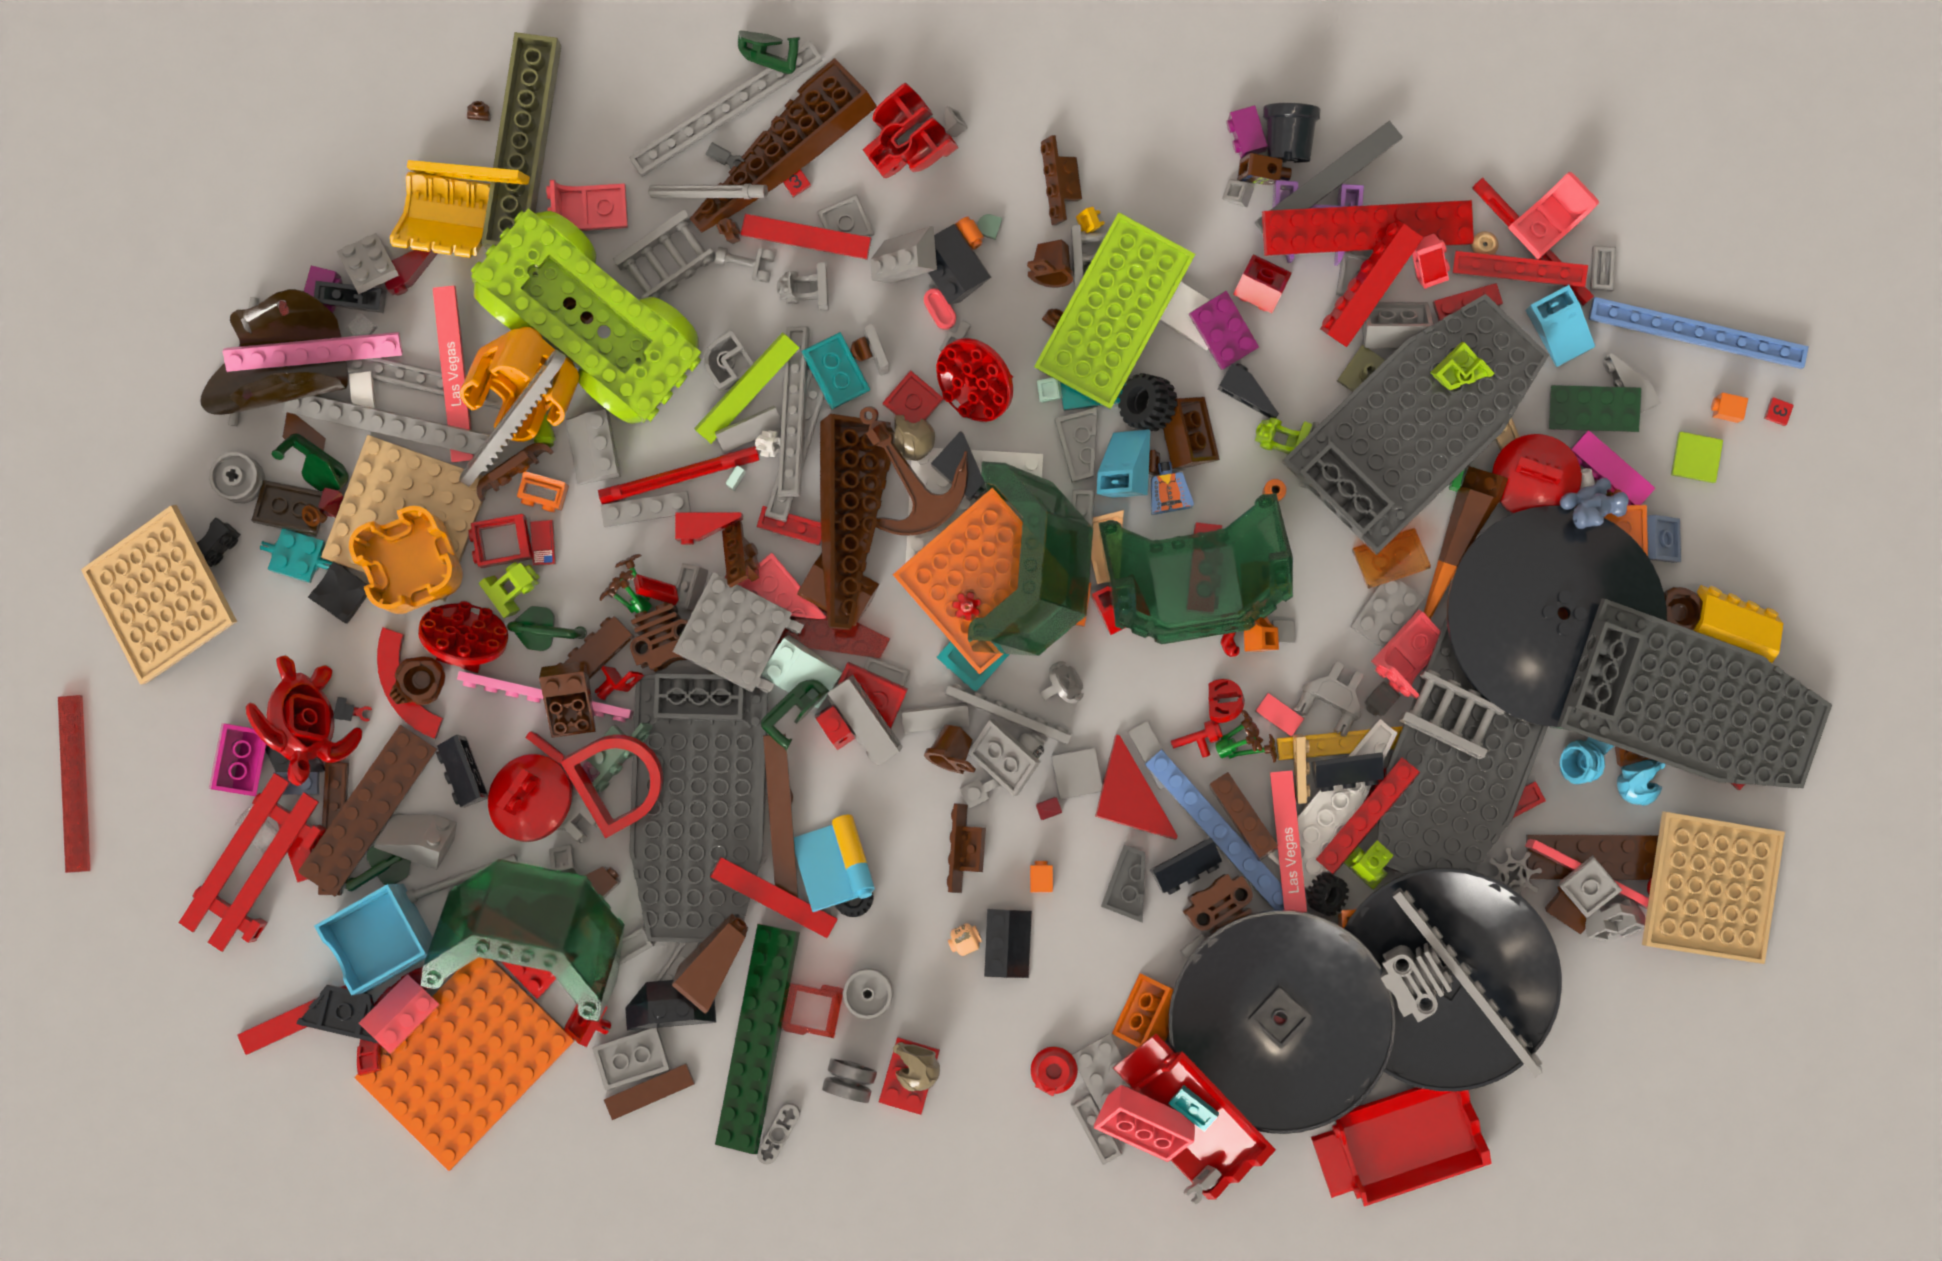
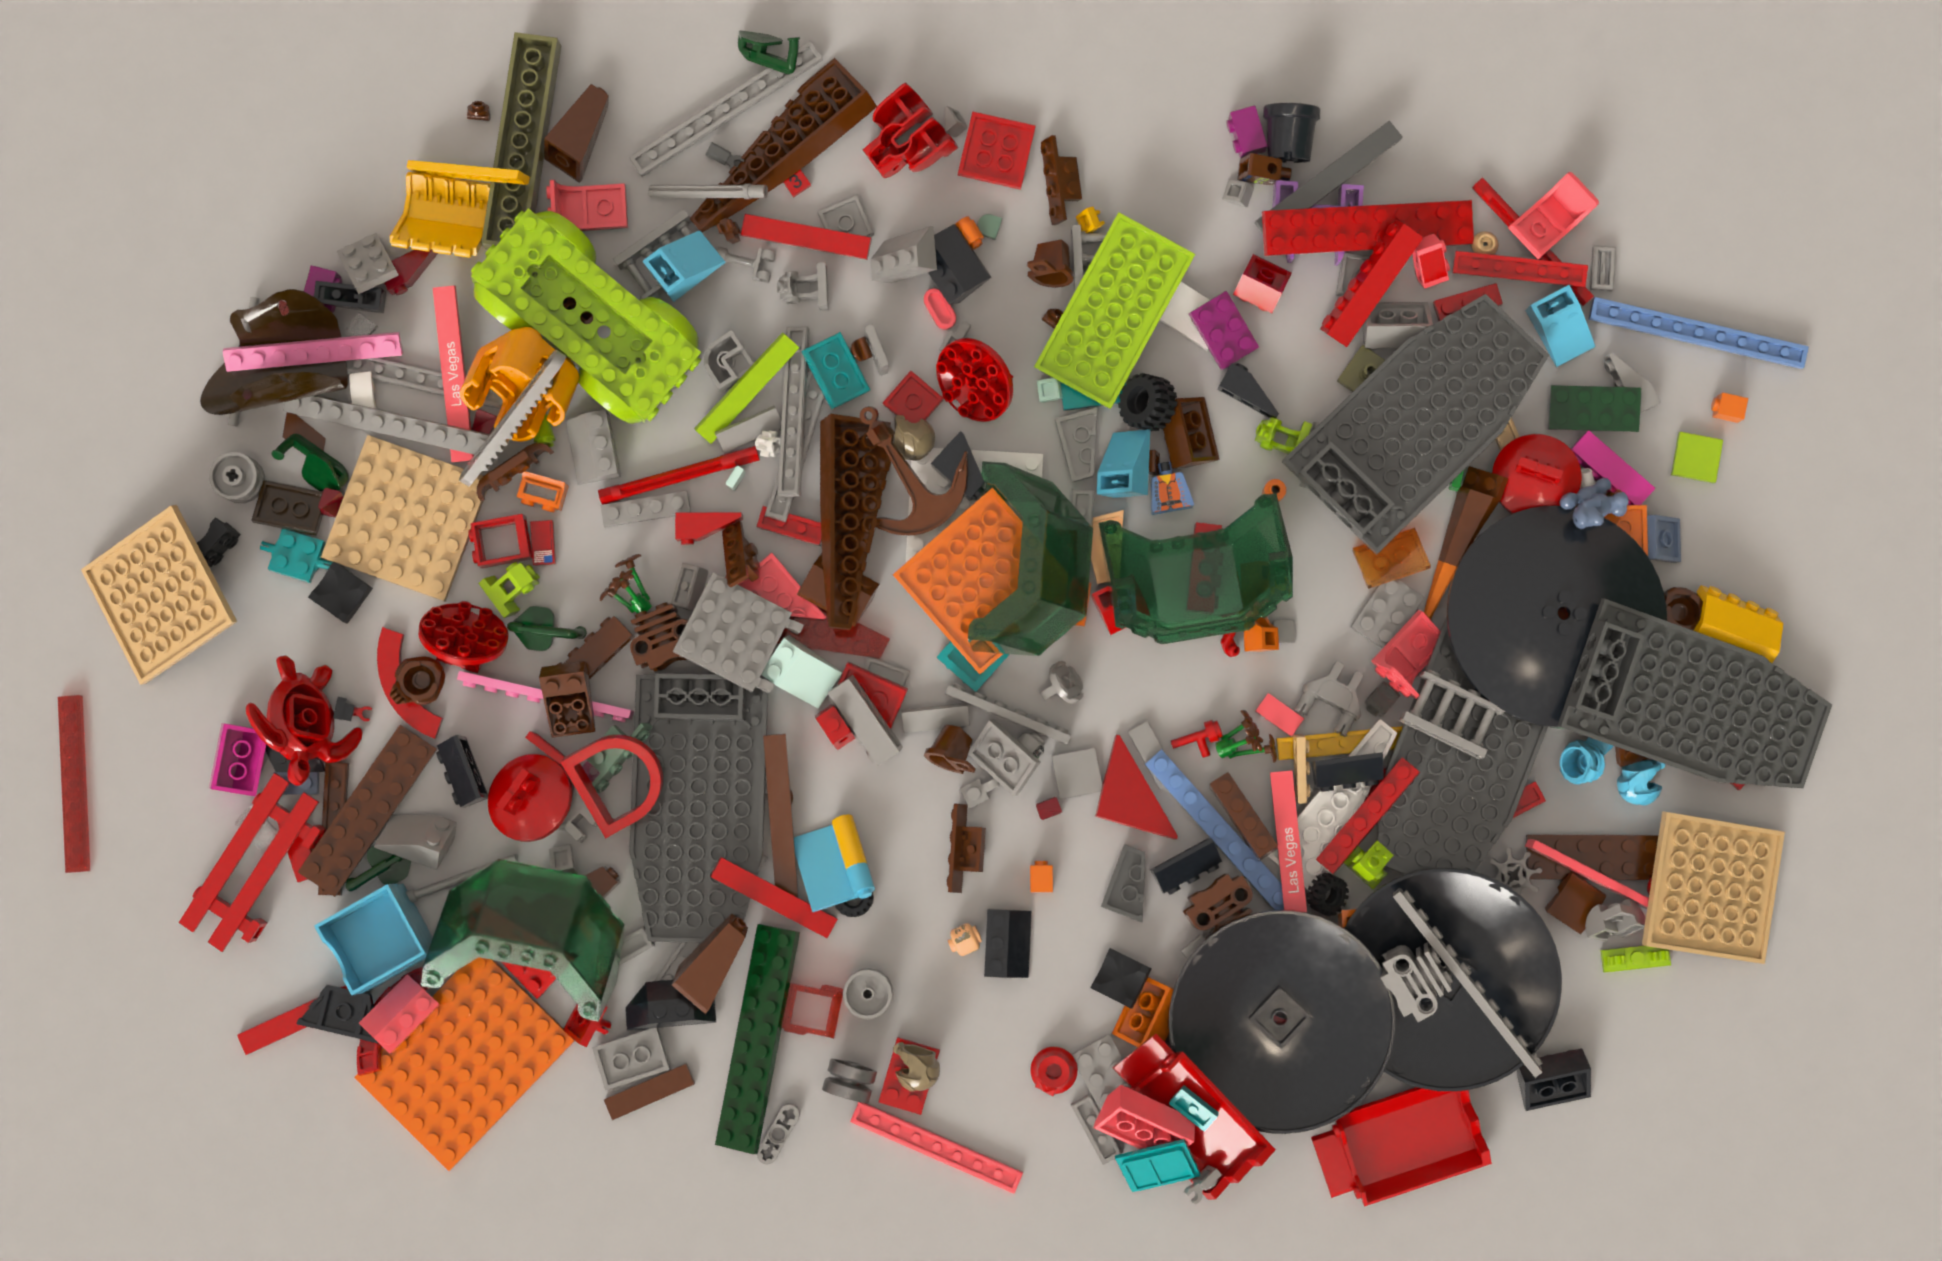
(313, 516): reddish brown plate -> none
(406, 560): light orange piece -> none
(484, 422): none -> dark red slope
(574, 136): none -> reddish brown slope
(616, 682): red bracket -> none
(656, 589): red tile -> none
(683, 264): none -> medium azure slope
(795, 697): dark green piece -> none
(936, 1147): none -> coral tile
(963, 601): red plant -> none
(996, 150): none -> red plate
(1121, 978): none -> black brick
(1158, 1165): none -> teal piece
(1224, 689): red piece -> none
(1460, 368): lime slope -> none
(1562, 1080): none -> black slope
(1589, 886): light grey tile -> none
(1634, 958): none -> lime plate
(1778, 411): red tile -> none

